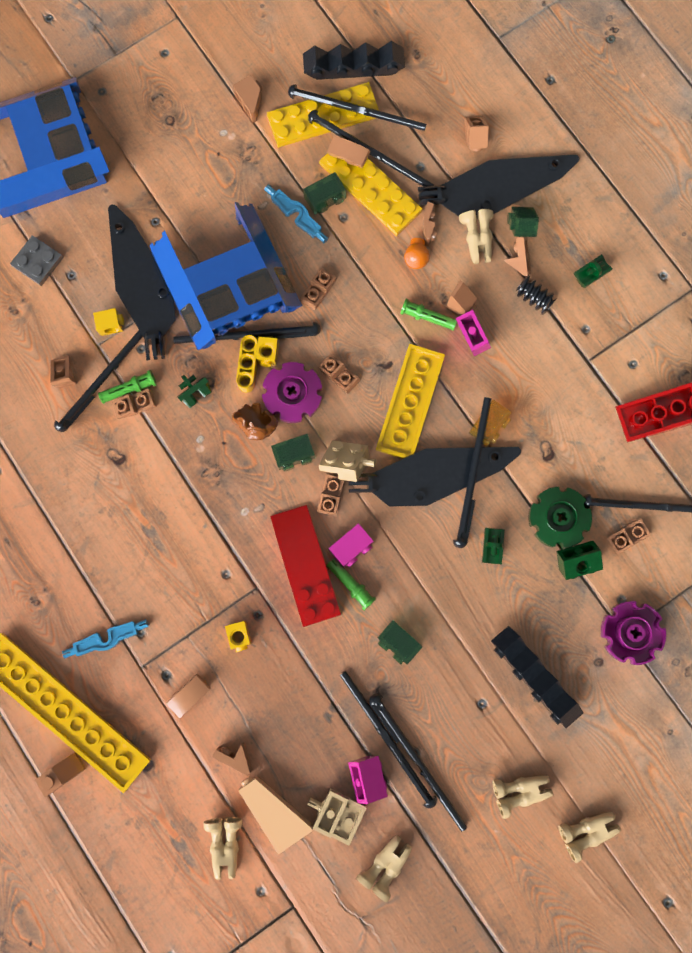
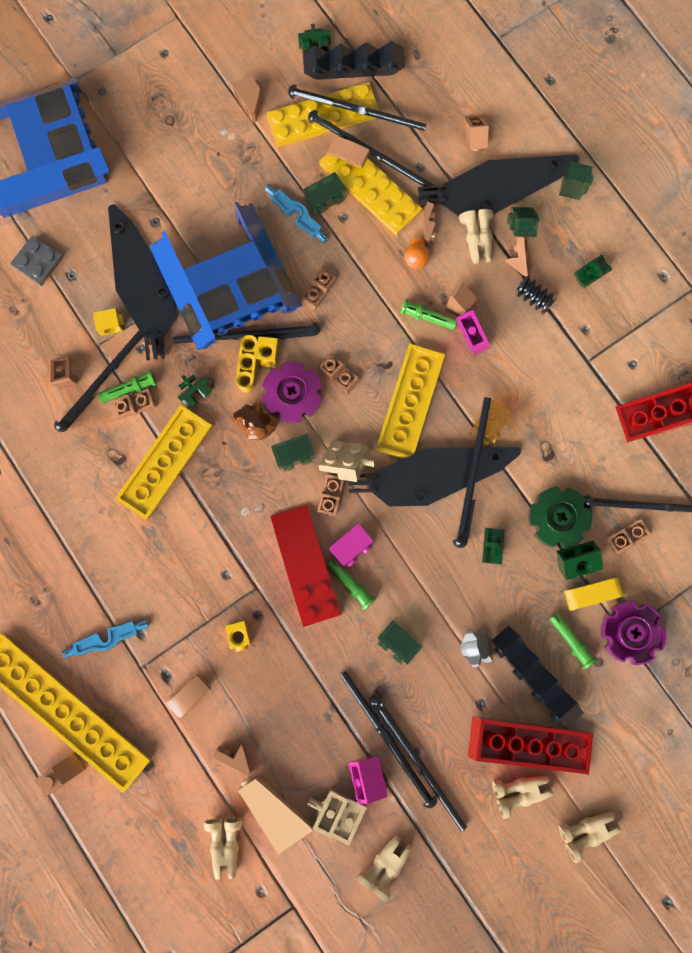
(163, 462): none -> yellow plate
(314, 37): none -> dark green hips
(476, 647): none -> light grey piece
(530, 745): none -> red slope
(576, 180): none -> clear green brick
(578, 648): none -> bright green pin
(594, 593): none -> yellow beam

